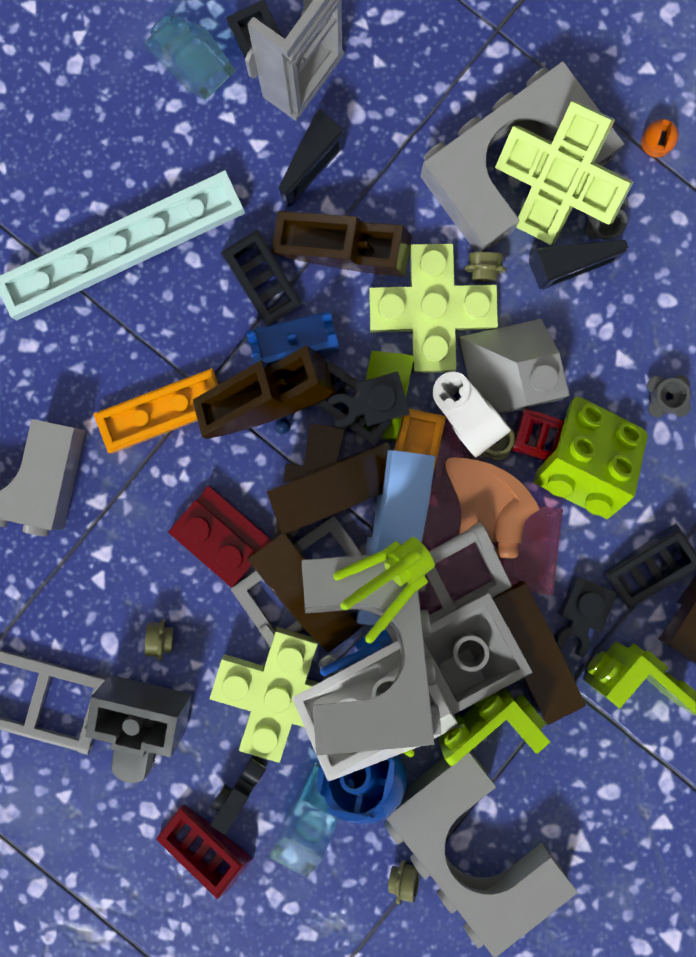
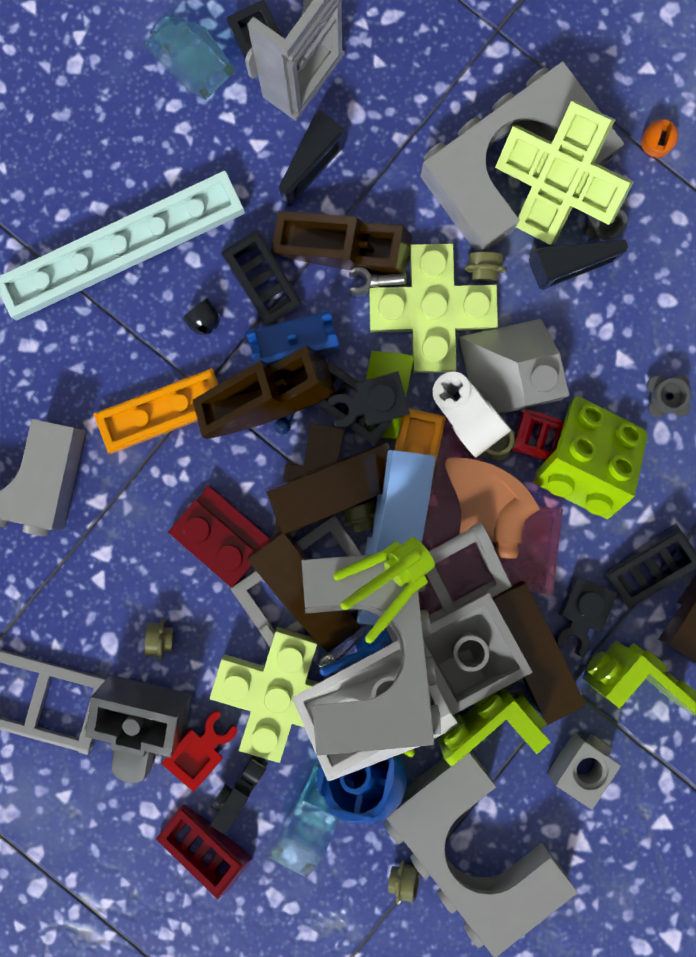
(197, 754): none -> red plate
(203, 318): none -> black hinge
(361, 515): none -> olive plate
(374, 280): none -> flat silver hand
(584, 787): none -> light grey brick

